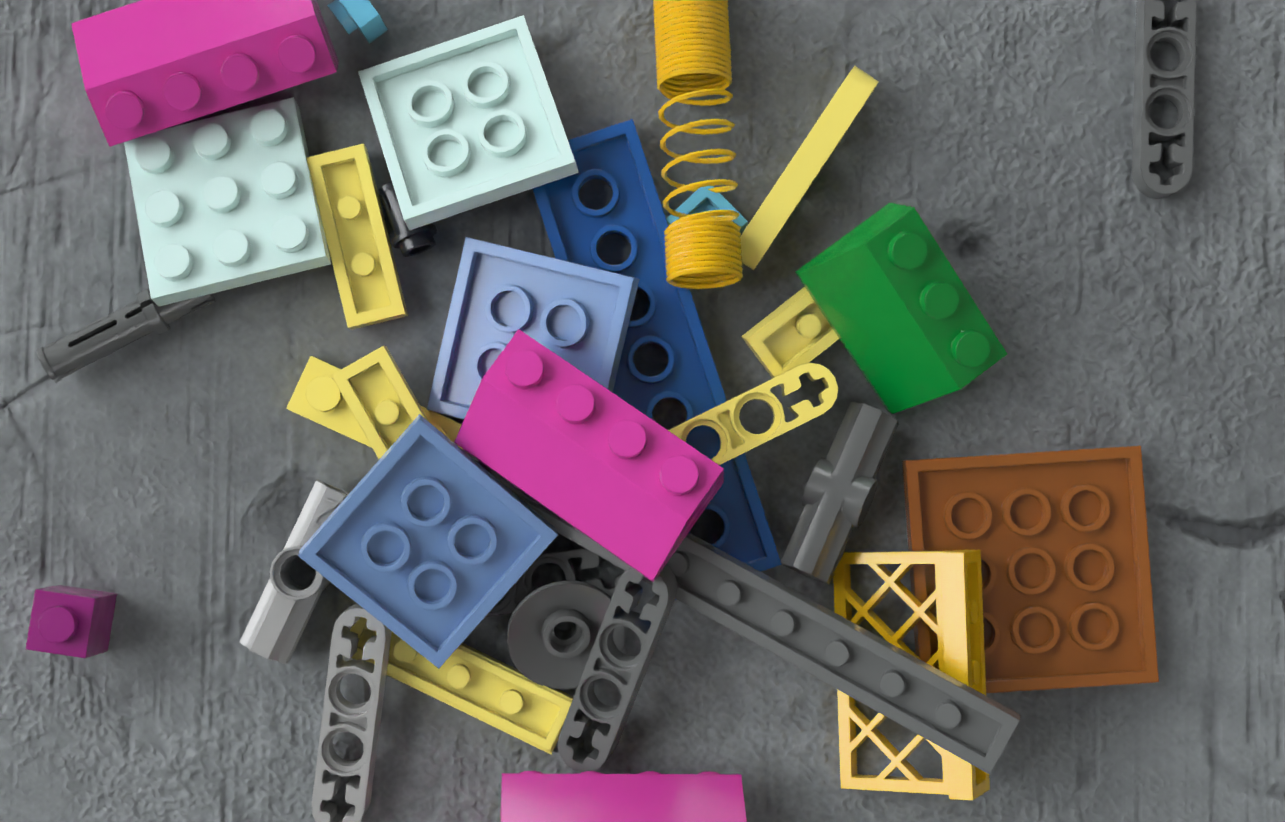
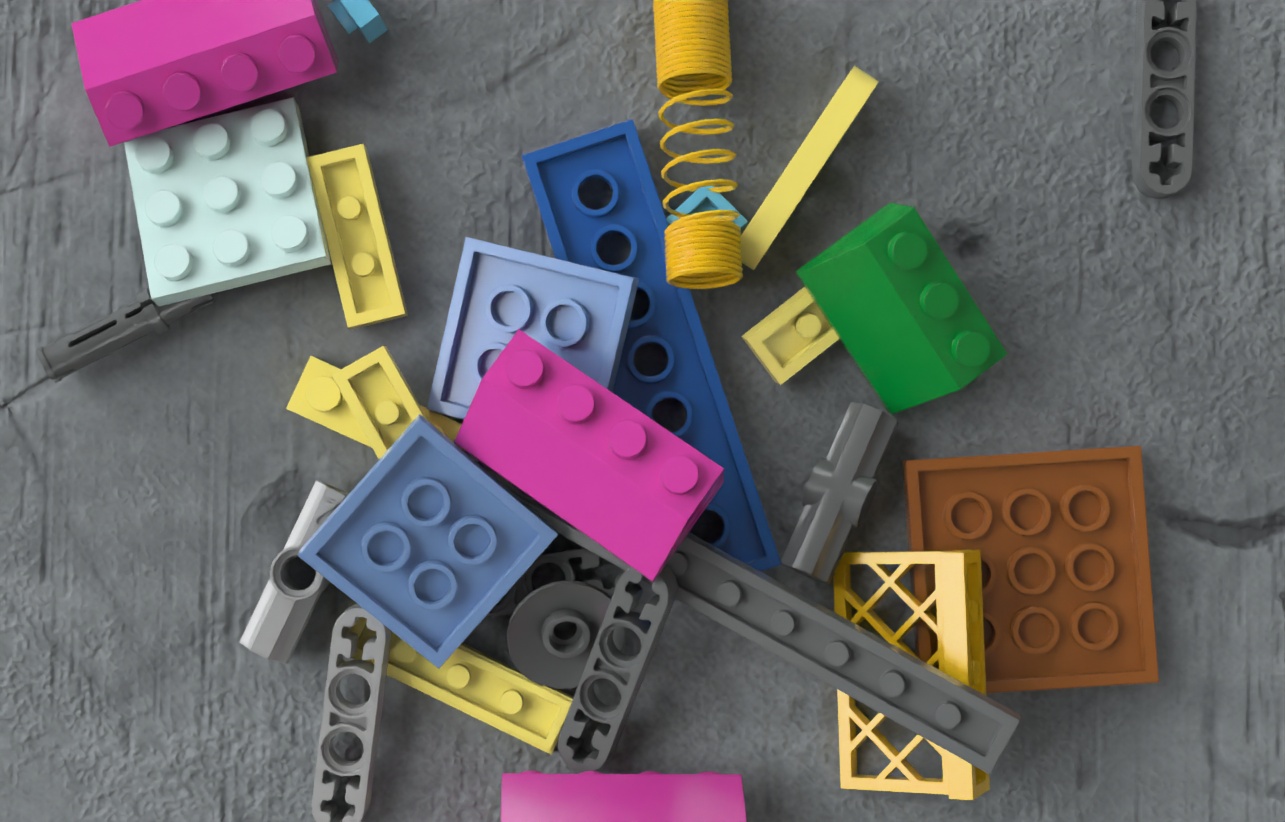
(71, 621): magenta brick -> none
(409, 242): black pin -> none
(467, 123): light aqua plate -> none
(726, 420): light yellow beam -> none

